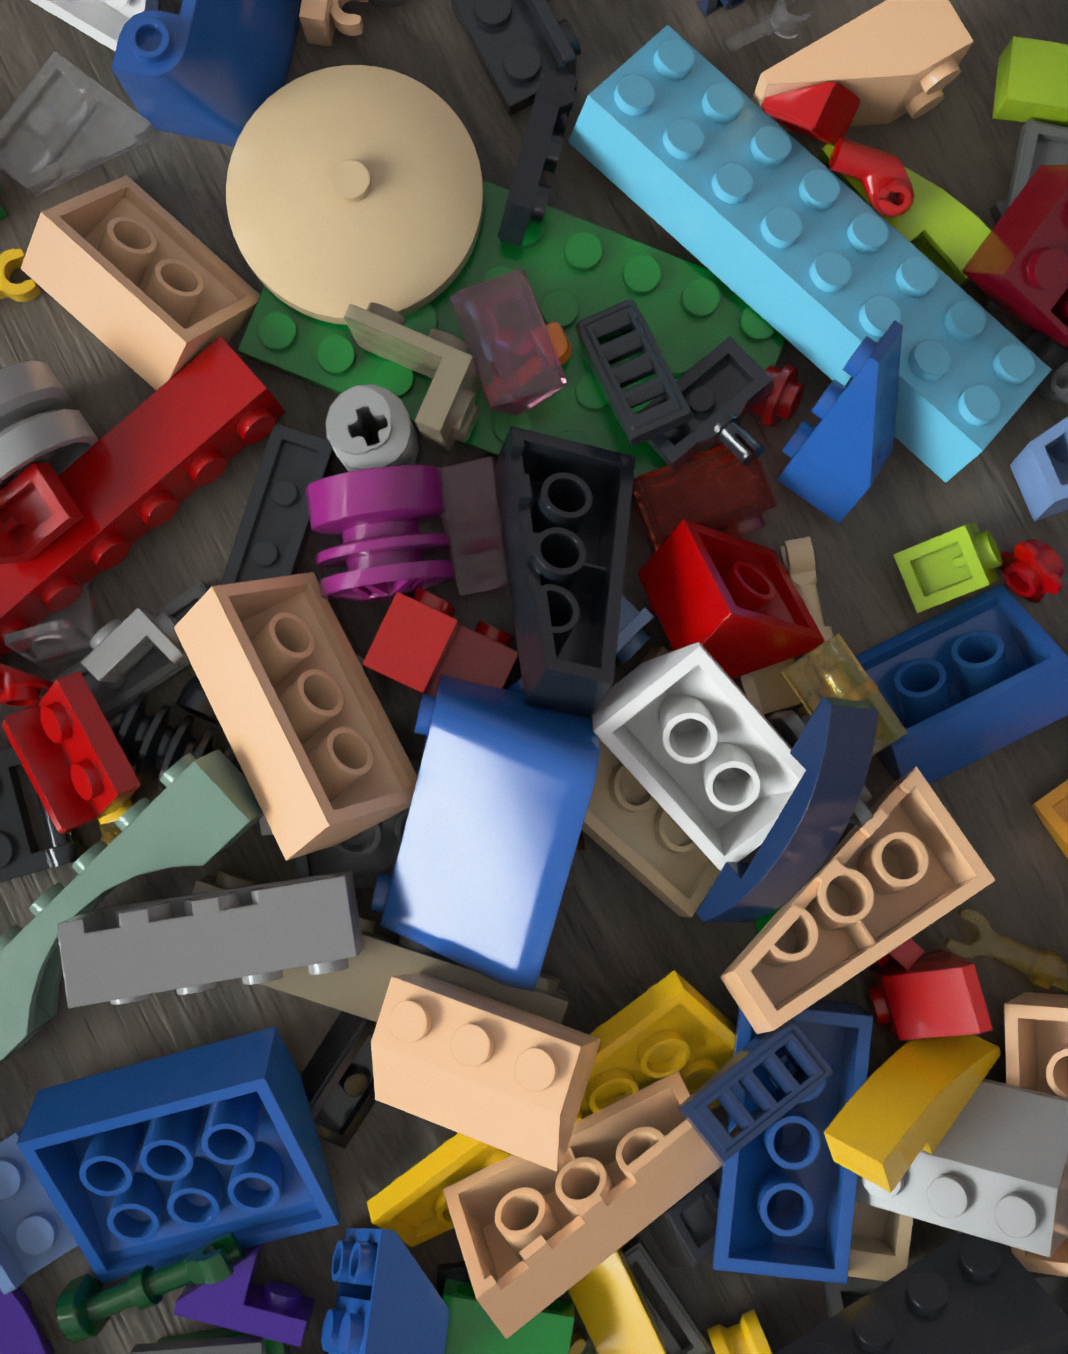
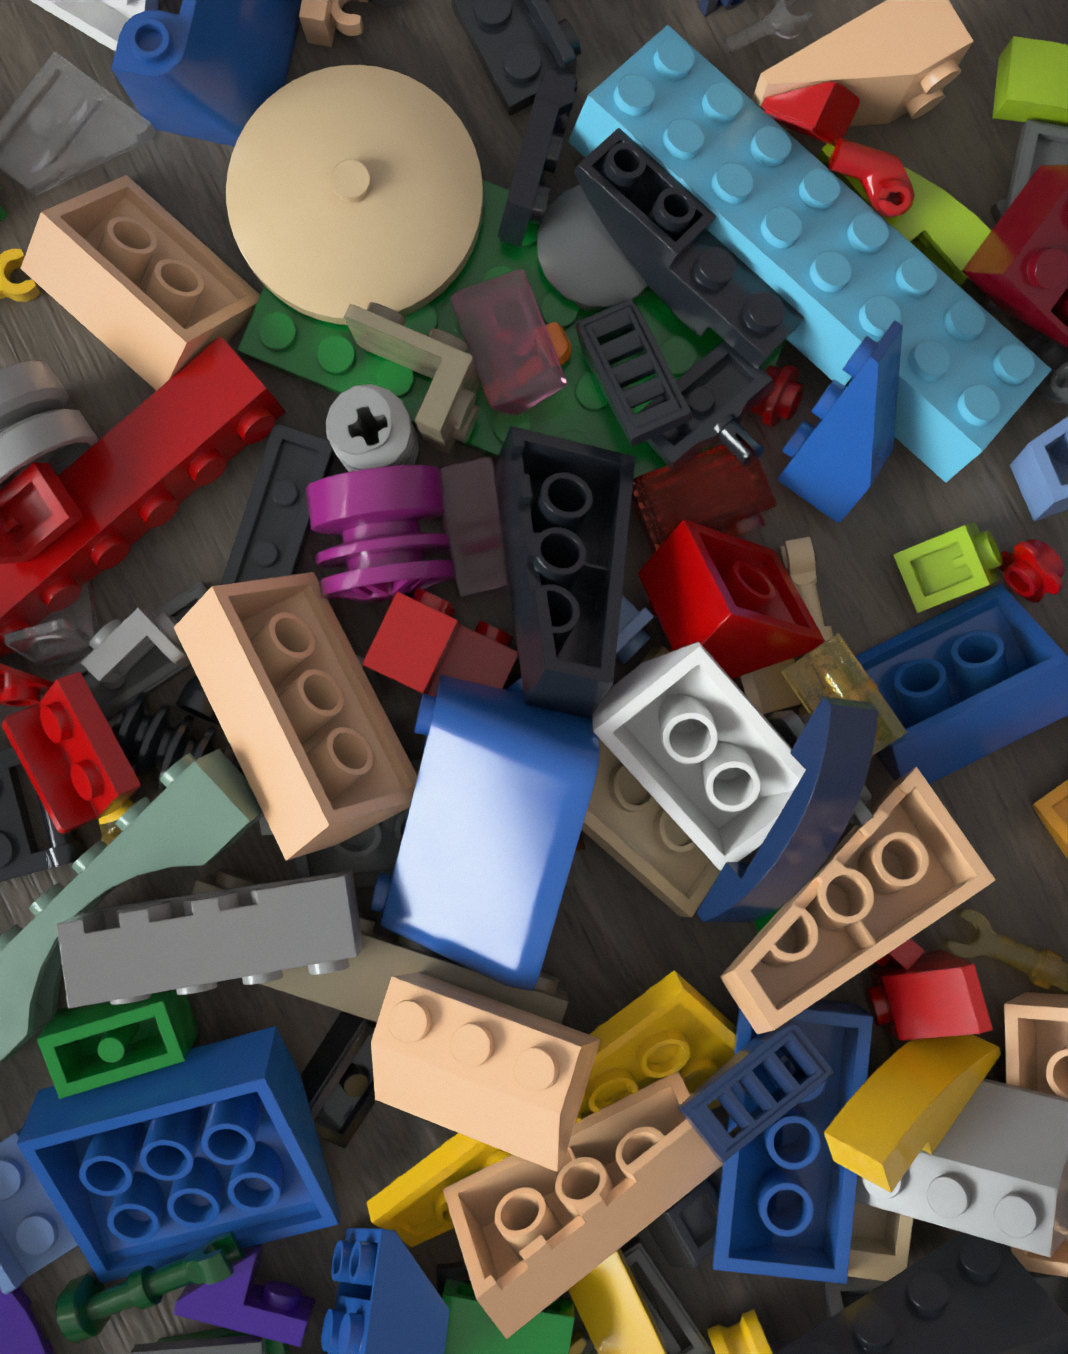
(116, 1042): none -> green brick
(582, 255): none -> dark grey dish
(669, 245): none -> black slope

